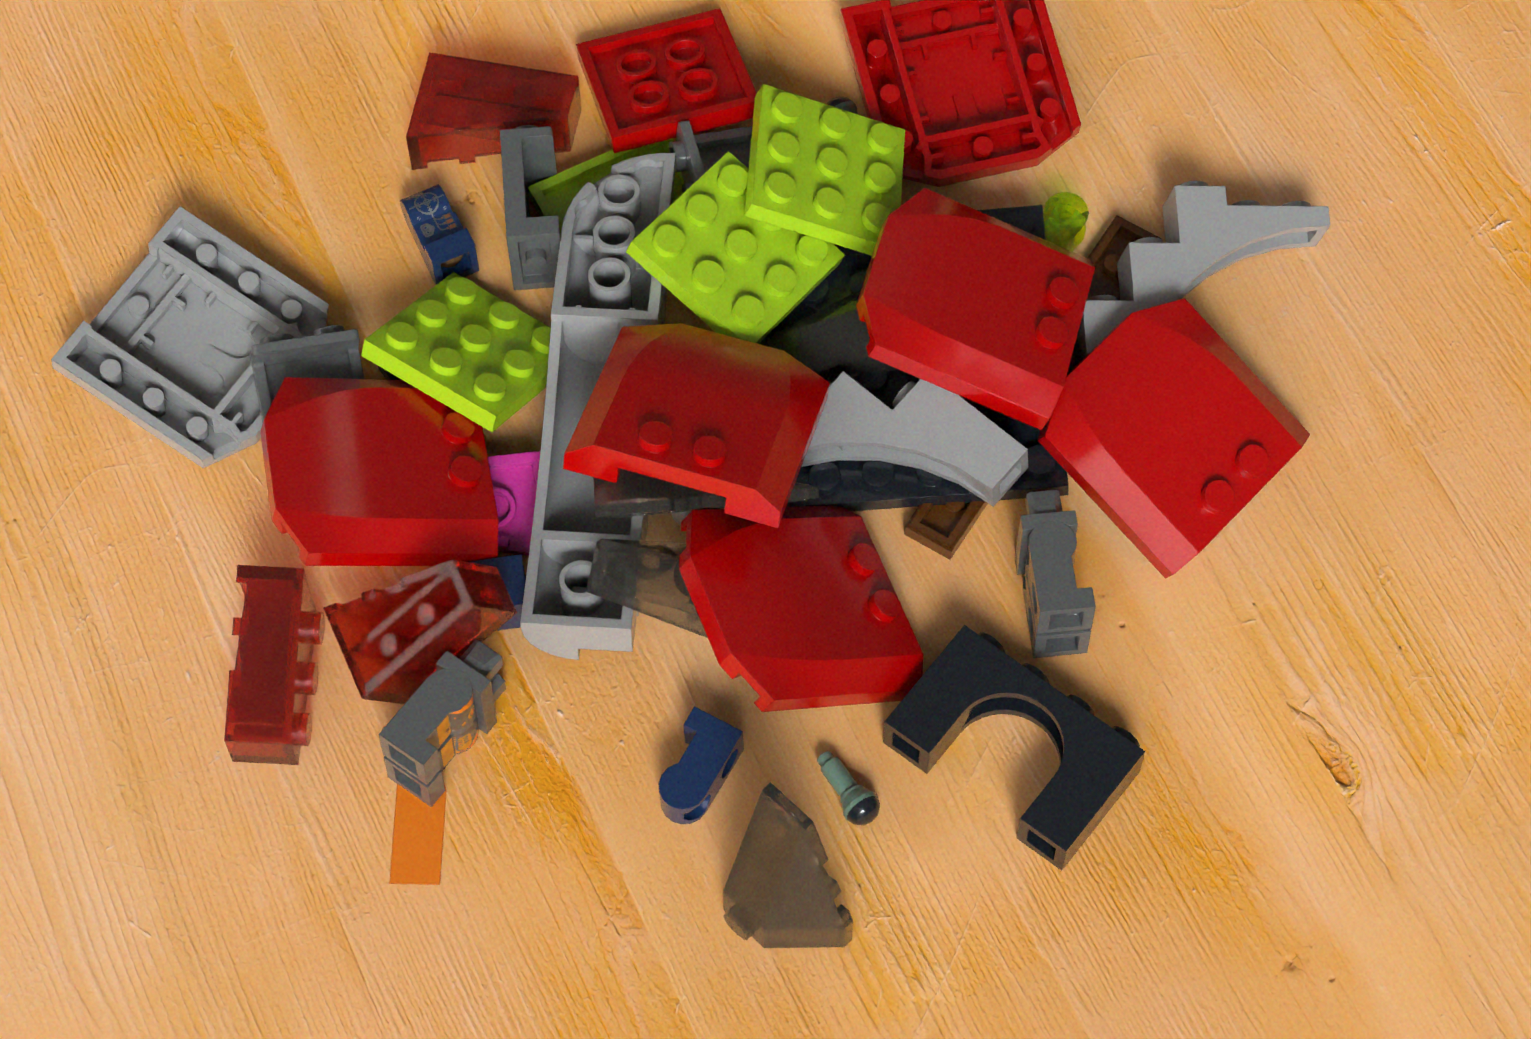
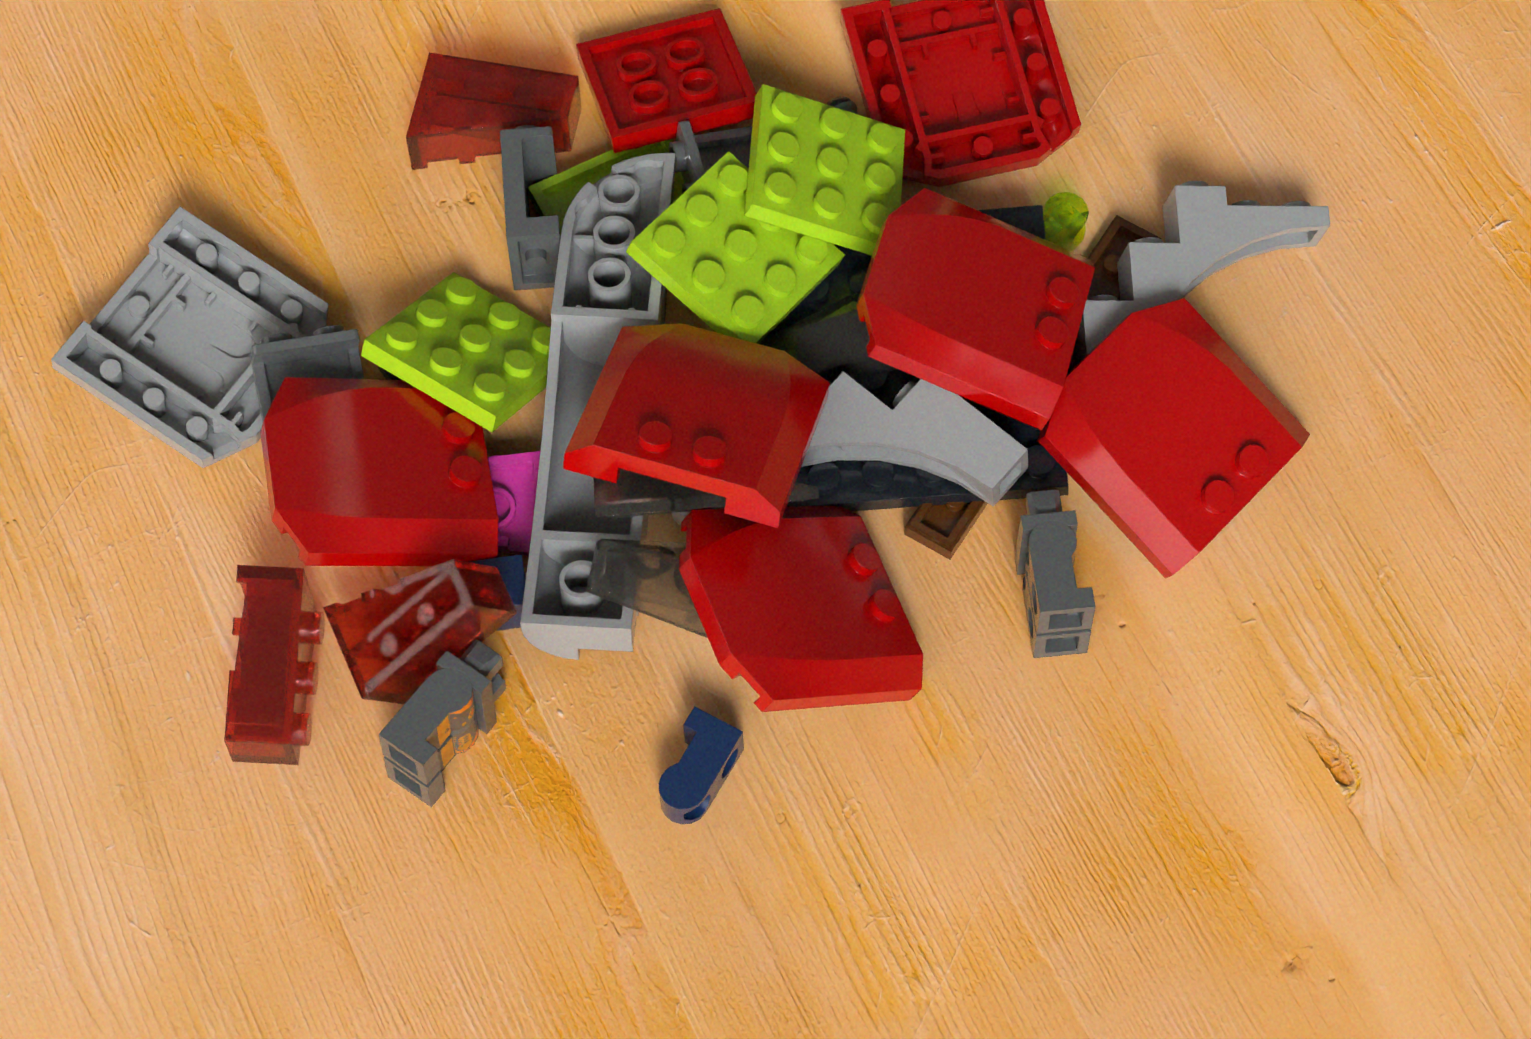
(417, 840): orange sticker -> none
(439, 233): dark blue leg -> none
(780, 883): clear smoke wedge -> none
(858, 803): sand green piece -> none
(980, 680): black arch -> none

